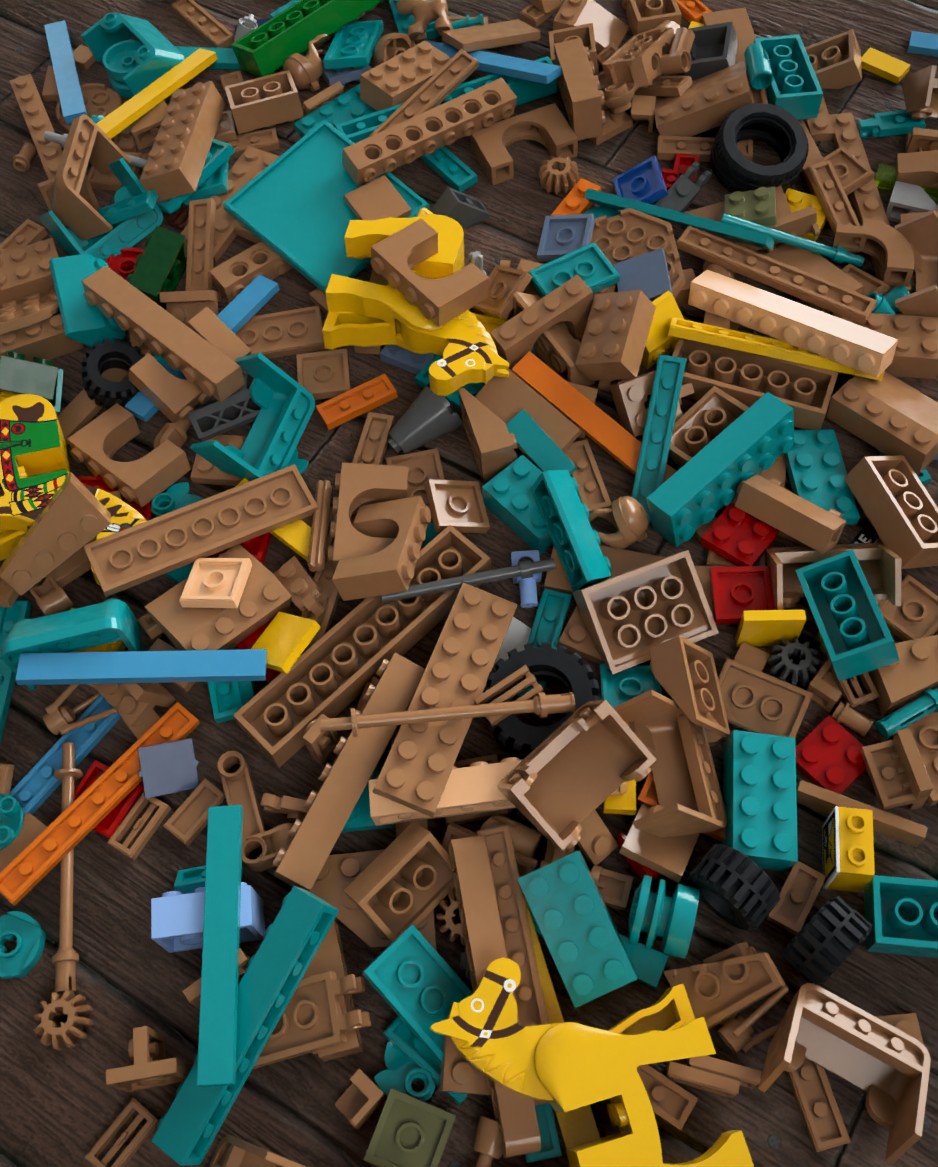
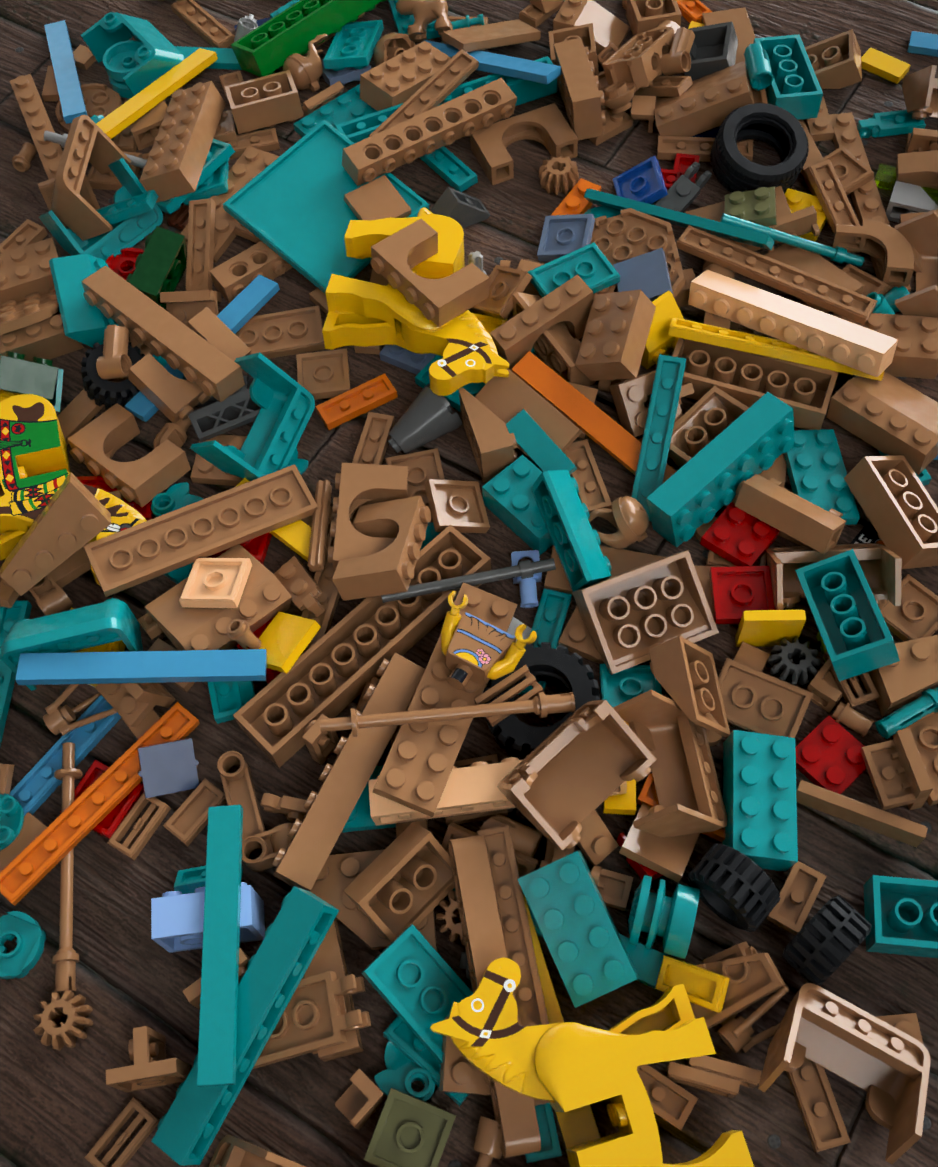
(115, 358): none -> medium nougat piece
(239, 631): none -> medium nougat pin
(477, 648): none -> torso
(701, 985): none -> yellow tile
(848, 849): yellow piece -> none

